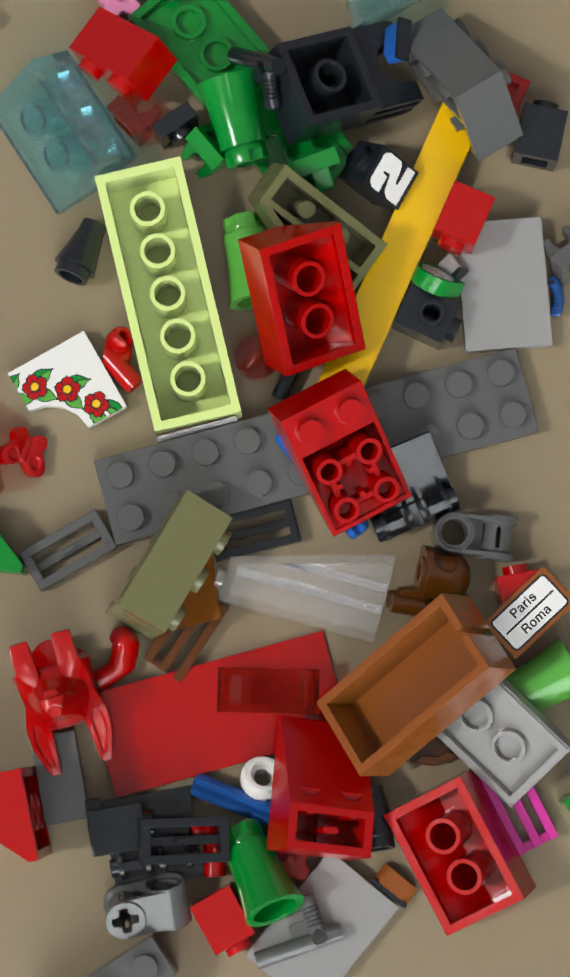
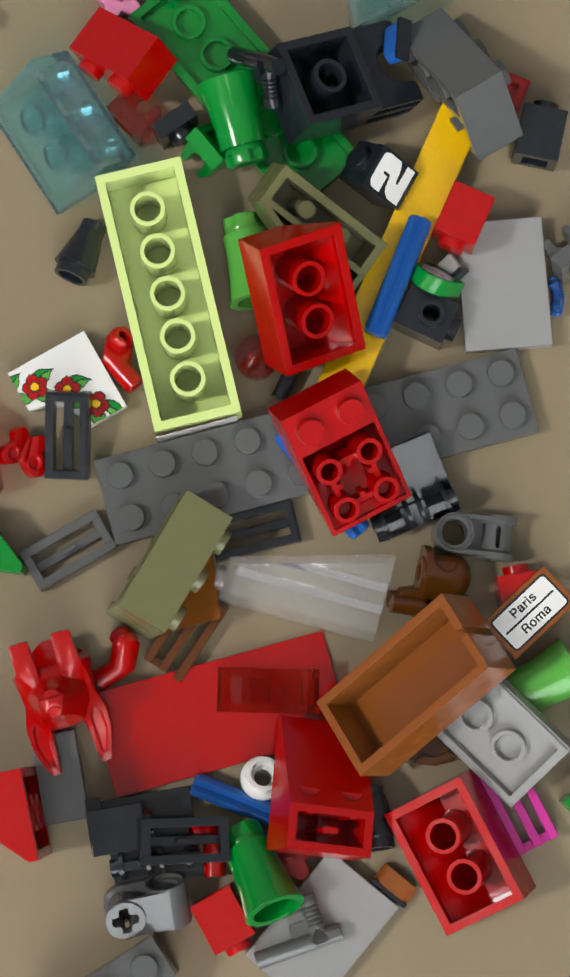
(68, 398): none -> black tile
(315, 165): green tile -> none
(398, 276): none -> blue axle

